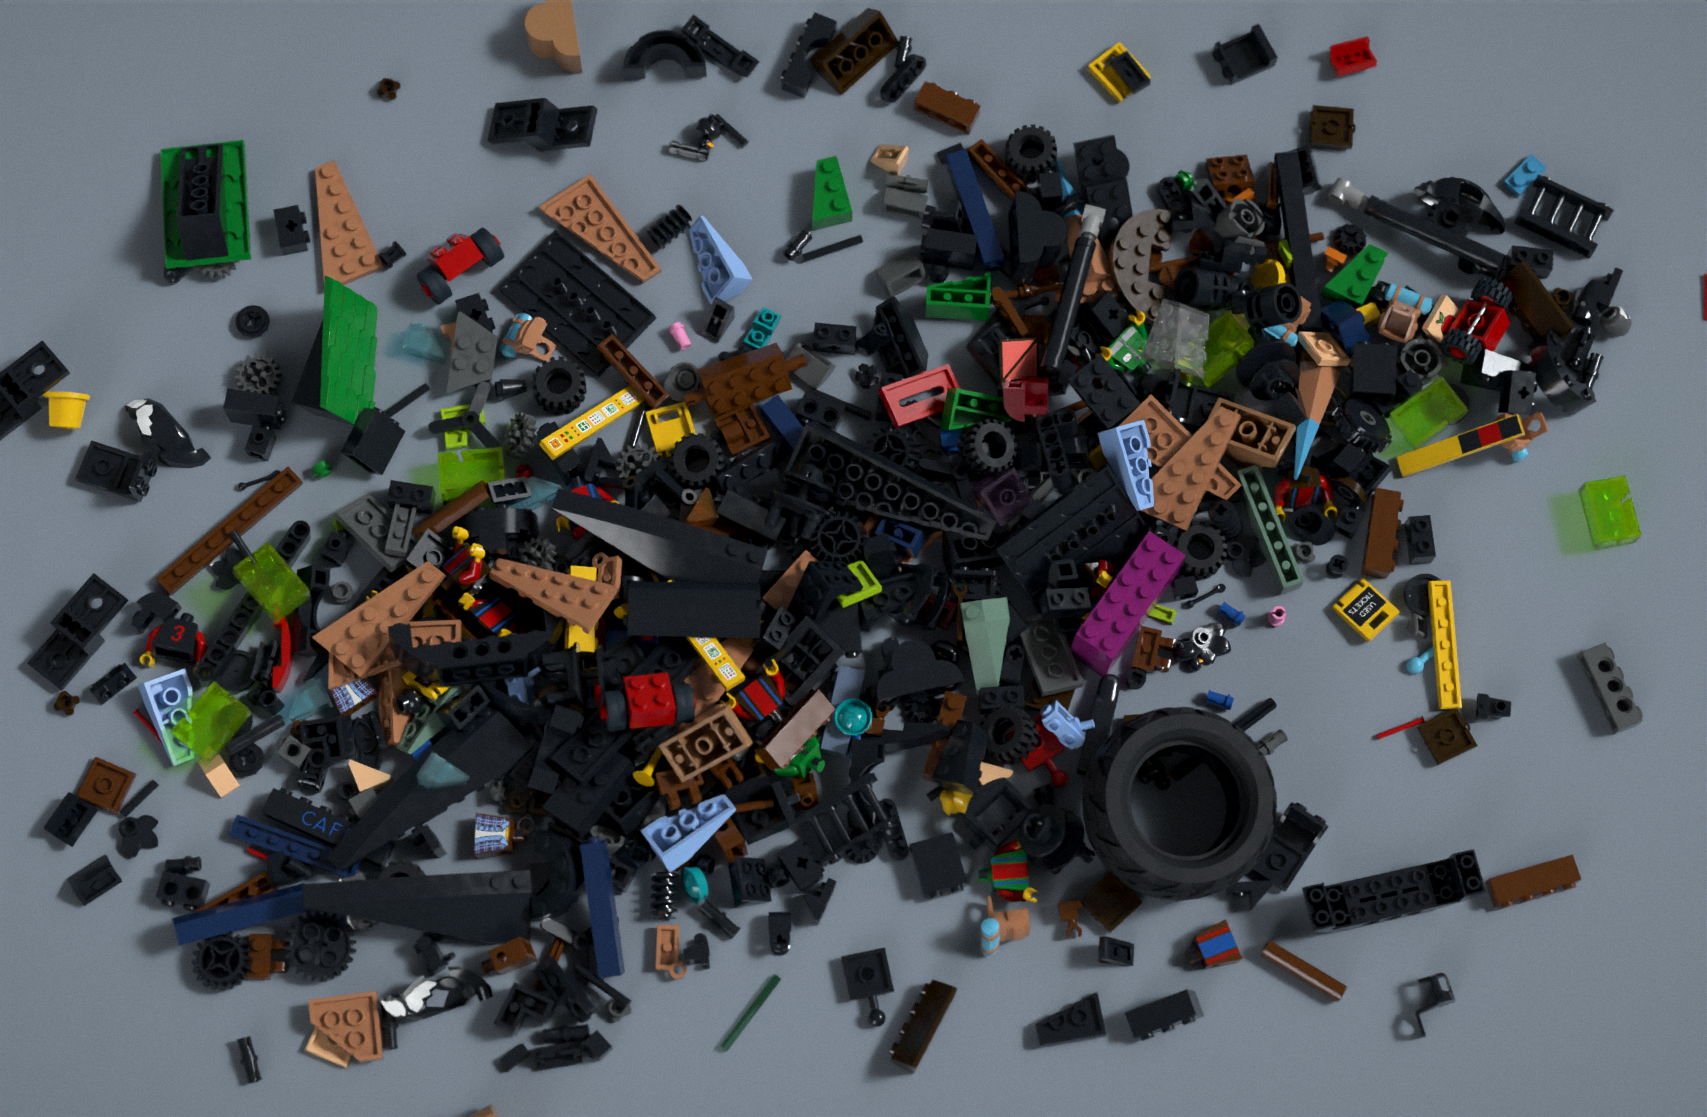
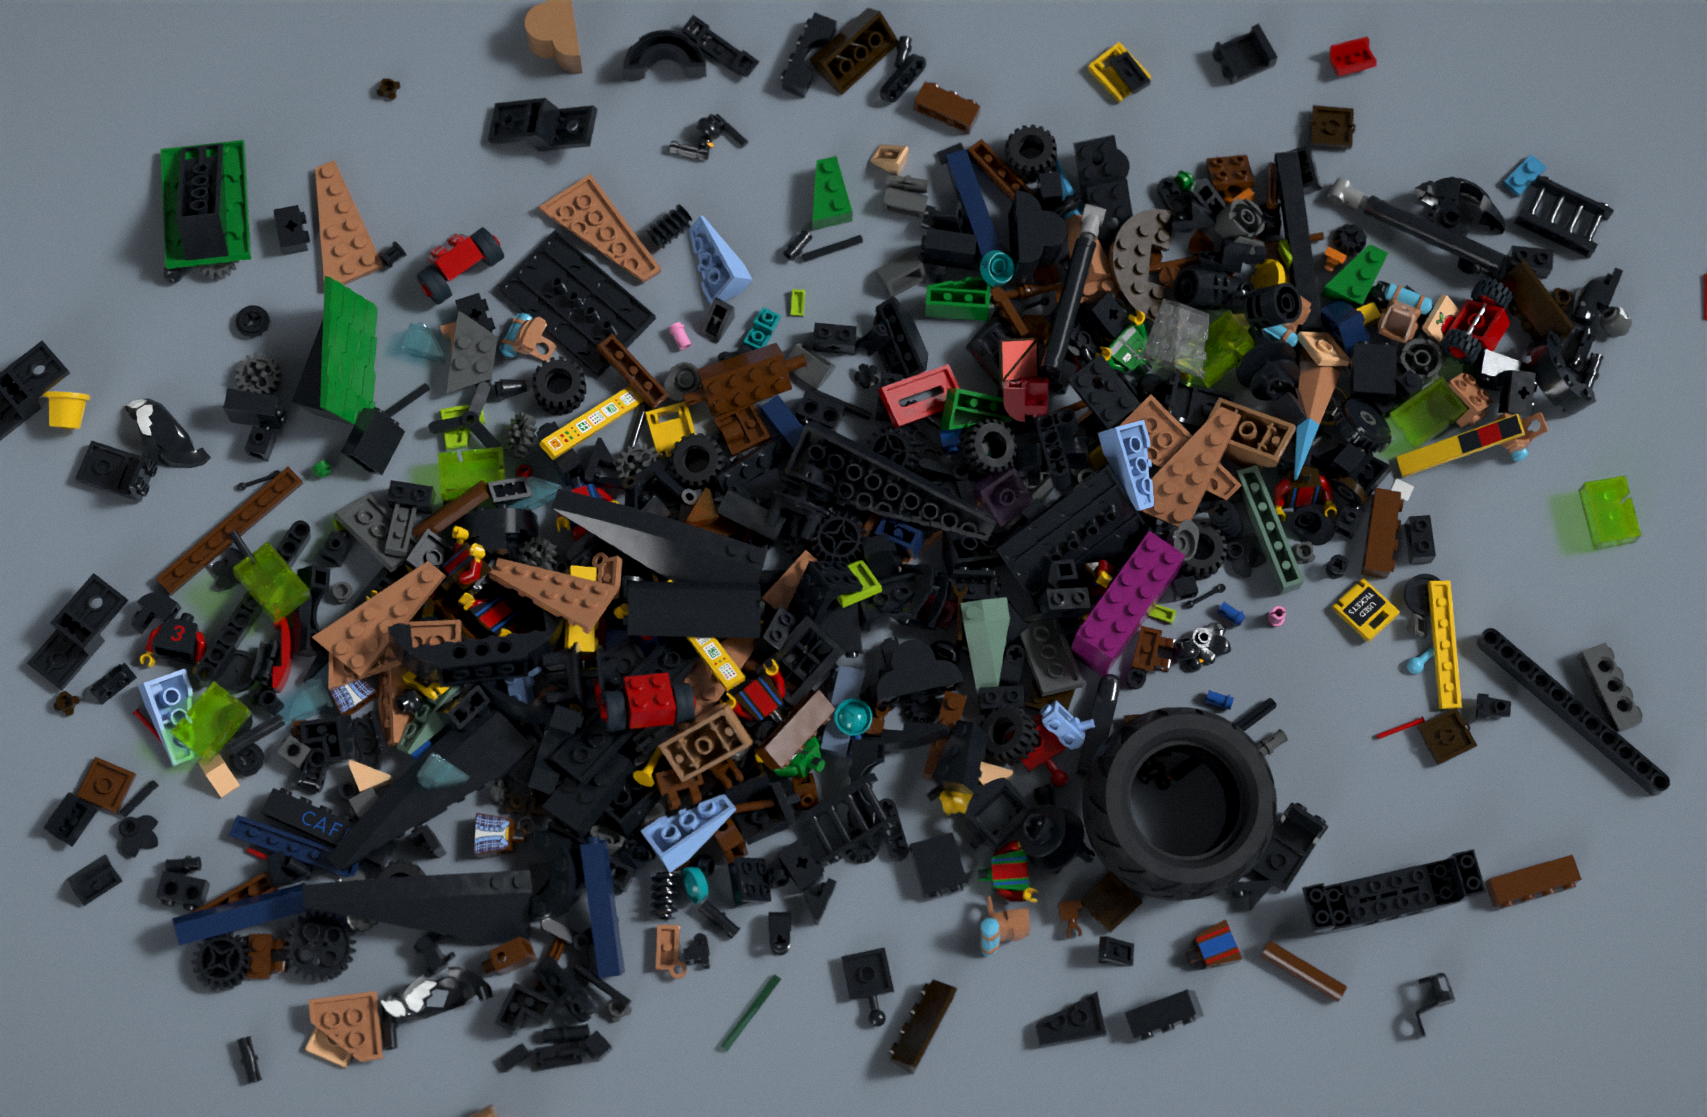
(797, 302): none -> lime piece
(996, 268): none -> teal hat
(1185, 538): none -> dark grey hat
(1405, 489): none -> white sticker
(1473, 396): none -> nougat bracket
(1577, 722): none -> black beam

